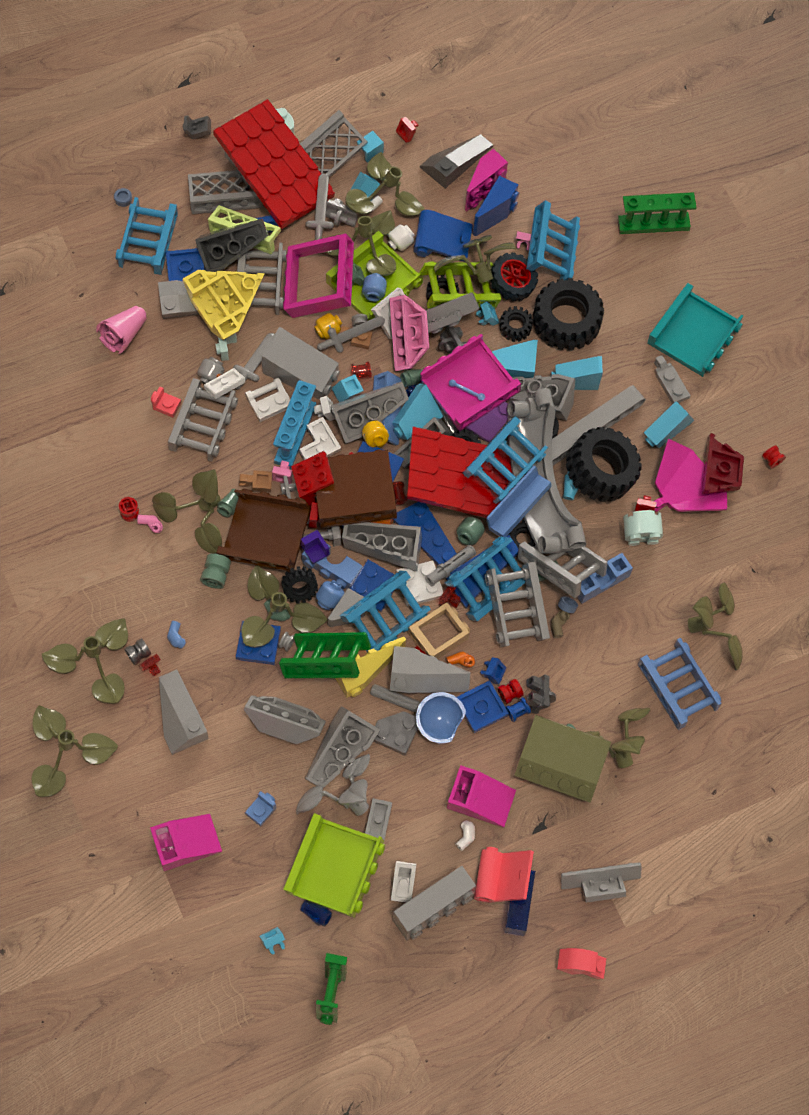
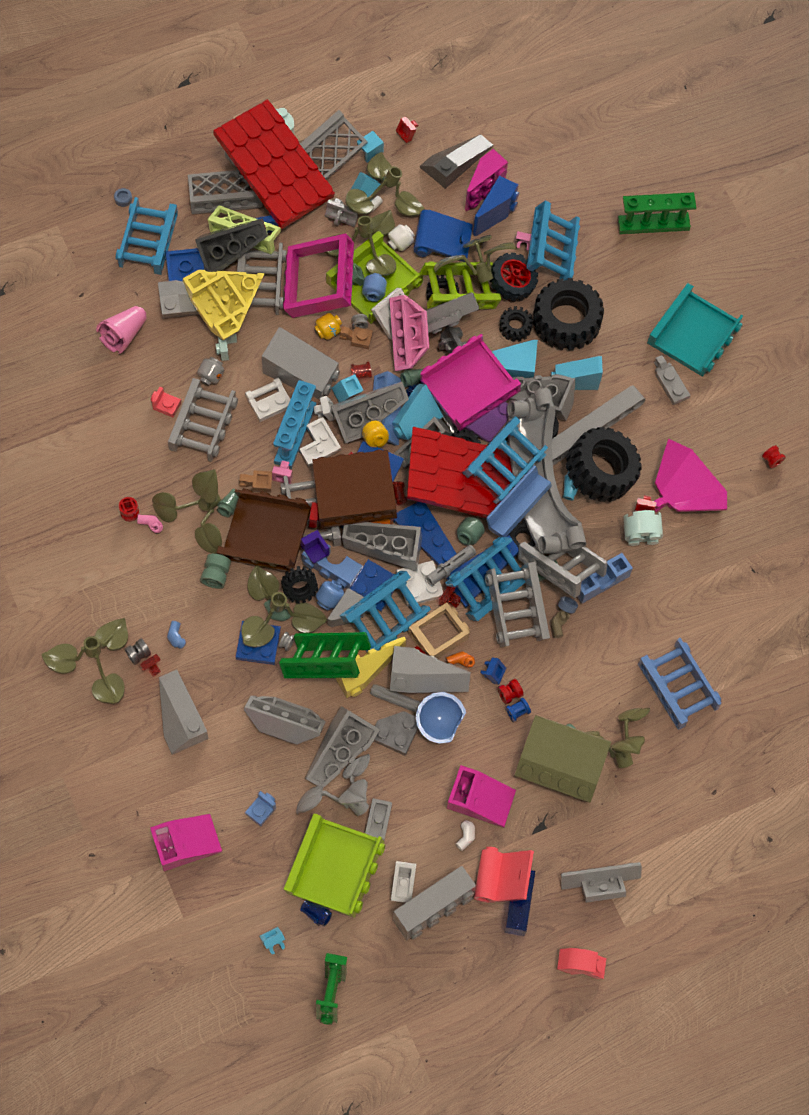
(51, 723): olive plant -> none
(198, 127): flat silver bracket -> none
(224, 383): white plate -> none
(254, 361): light grey sword -> none
(312, 476): red bracket -> none
(321, 204): light grey sword -> none
(337, 339): light grey sword -> none
(480, 397): medium blue hinge -> none
(483, 706): blue plate -> none
(489, 313): medium azure tile -> none
(541, 693): flat silver hips -> none
(668, 425): medium azure slope -> none
(705, 621): olive plant -> none
(722, 468): dark red wing -> none

